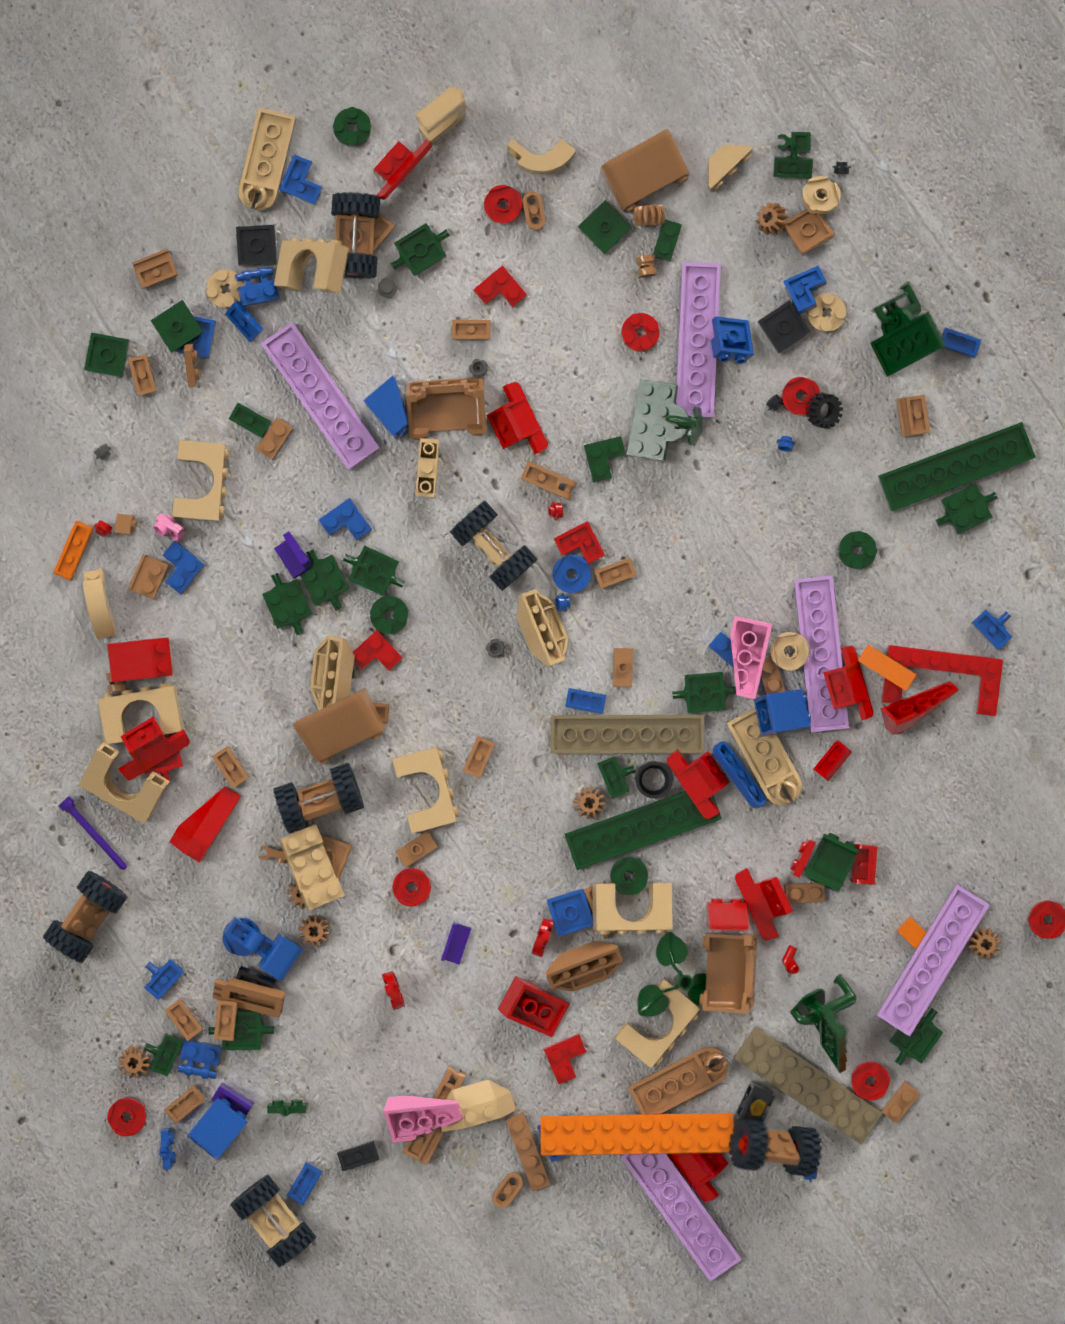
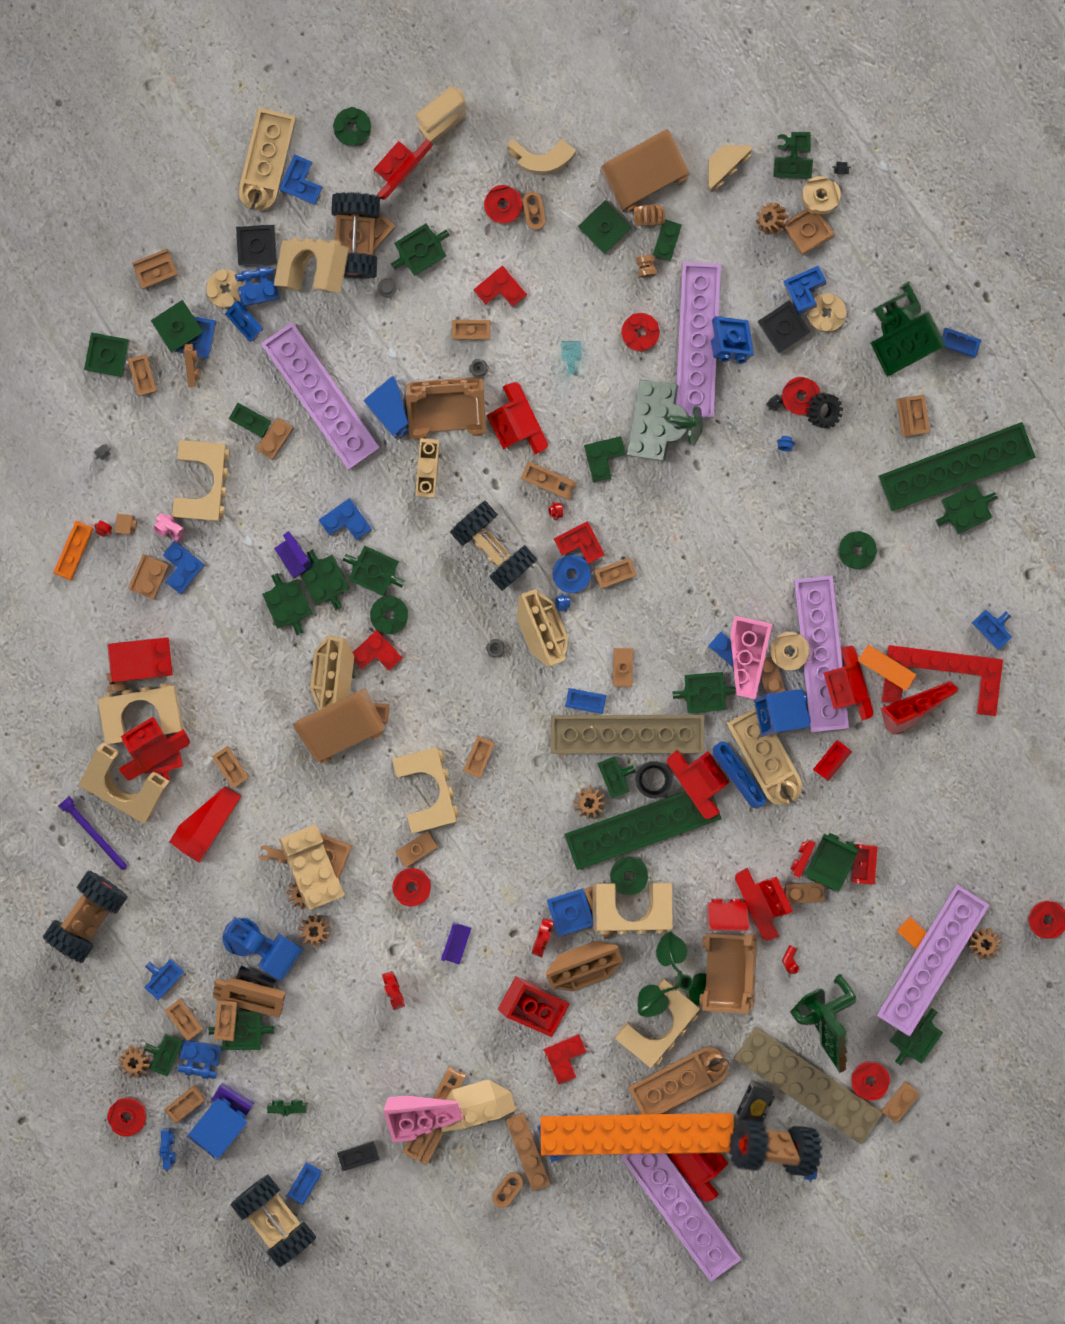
(97, 604): tan arch -> none
(318, 799): black plate -> none
(571, 352): none -> clear light blue plate

